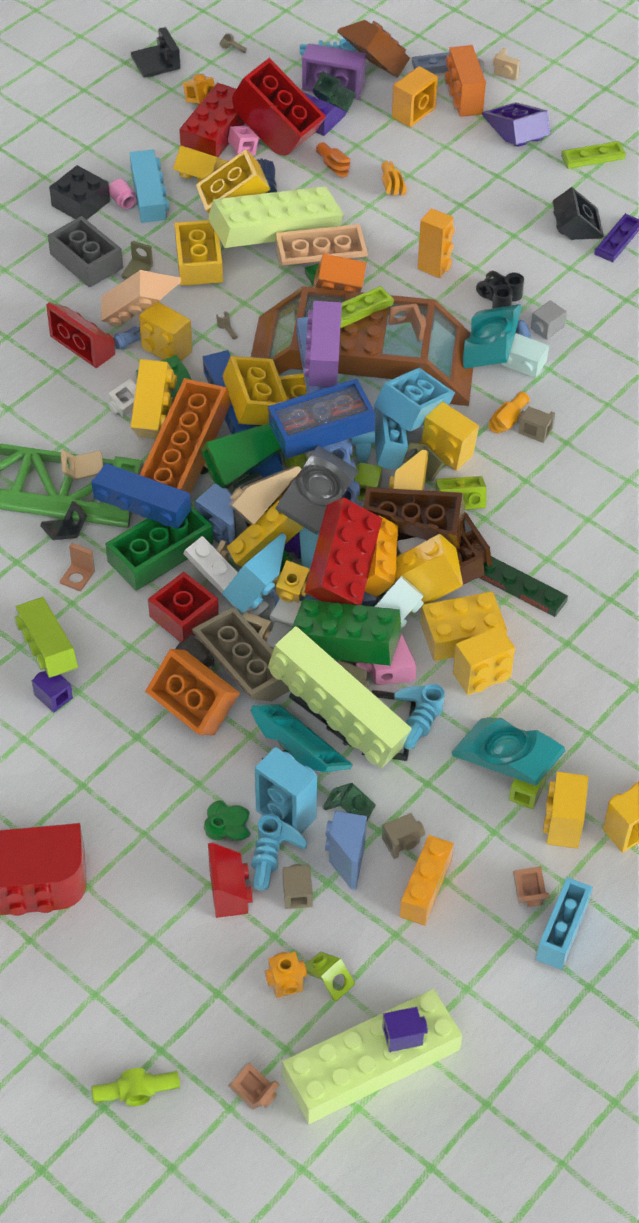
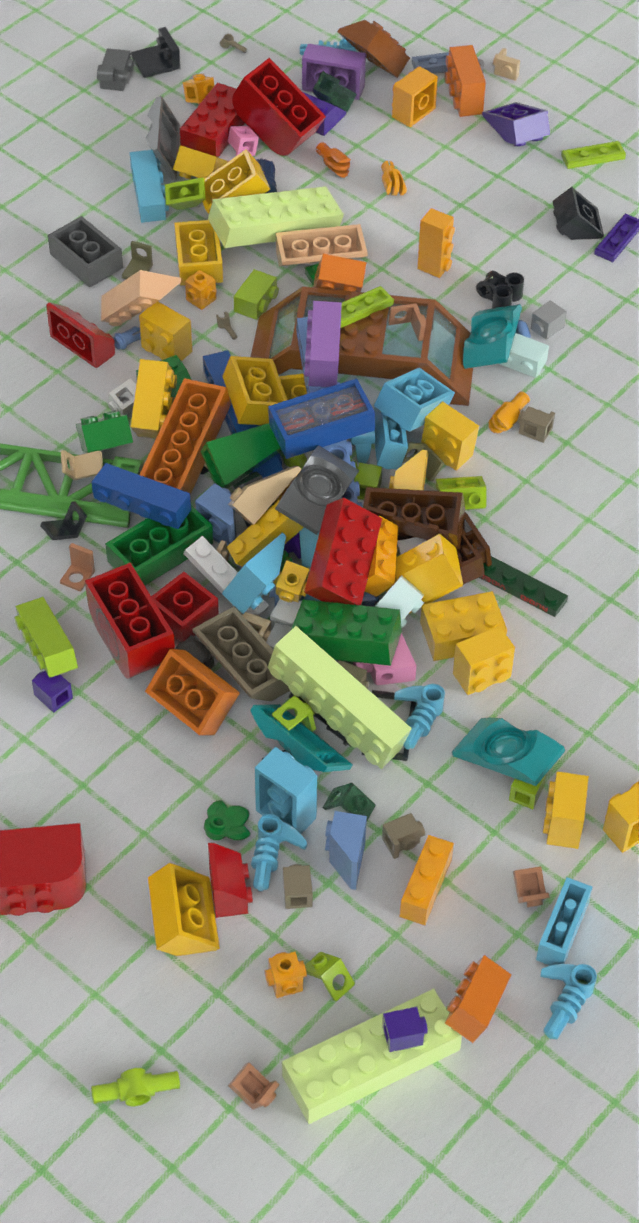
(79, 193): black brick -> none
(104, 432): none -> green brick
(115, 69): none -> dark grey hinge
(122, 194): bright pink brick -> none
(128, 620): none -> red brick
(164, 135): none -> dark grey slope
(182, 911): none -> yellow slope
(185, 193): none -> lime slope
(200, 289): none -> light orange brick
(255, 294): none -> lime brick
(303, 714): none -> lime bracket
(477, 998): none -> orange brick
(572, 996): none -> medium azure piece

